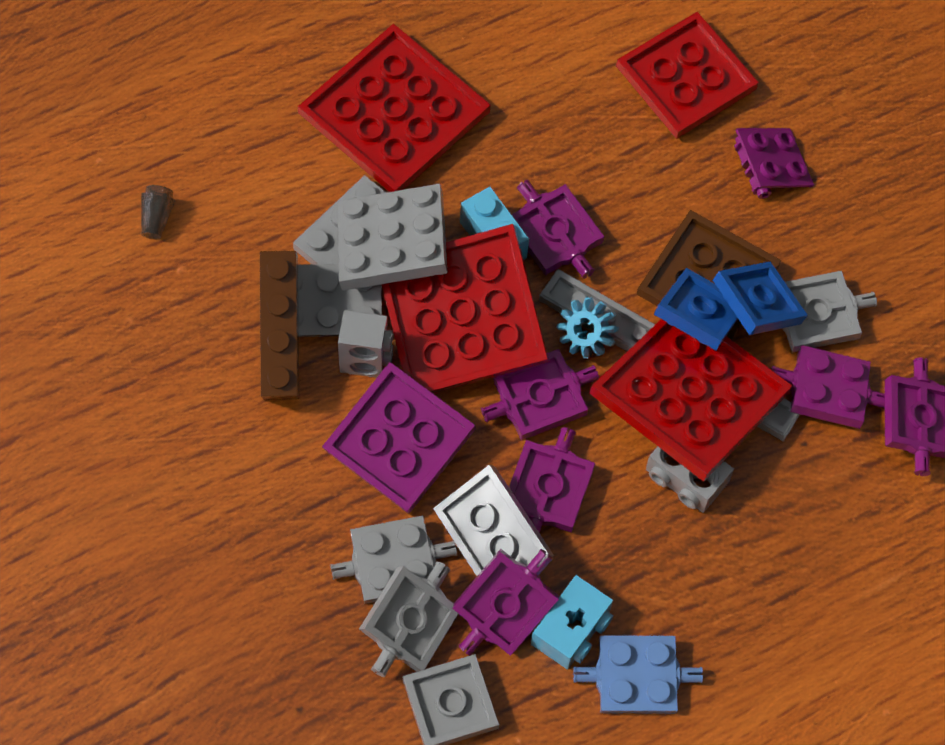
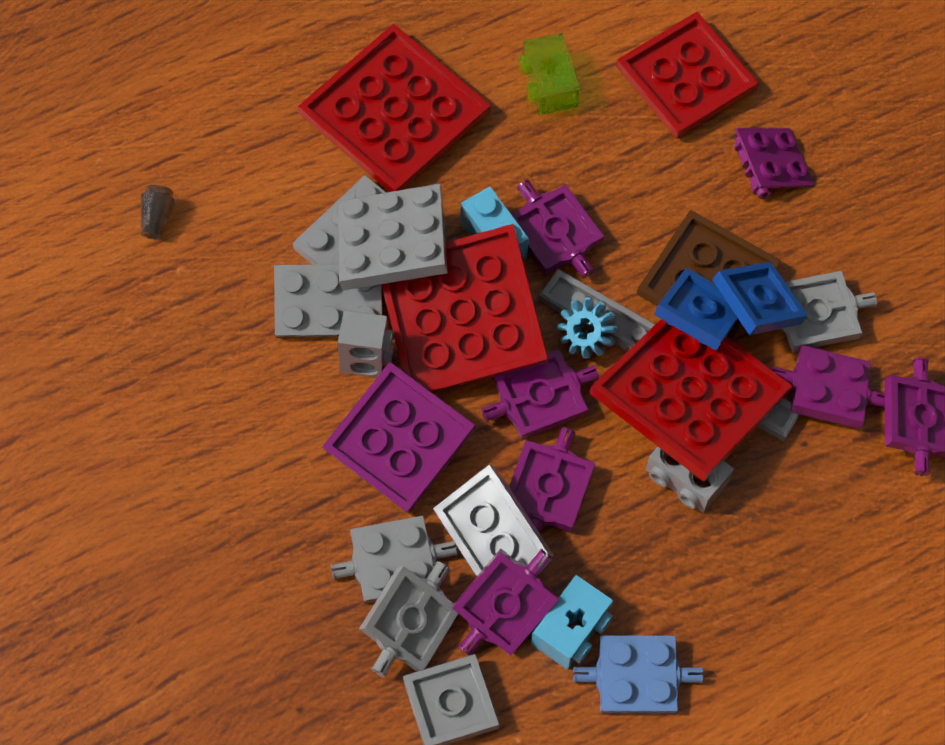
(279, 325): reddish brown brick -> none
(549, 73): none -> clear neon green brick

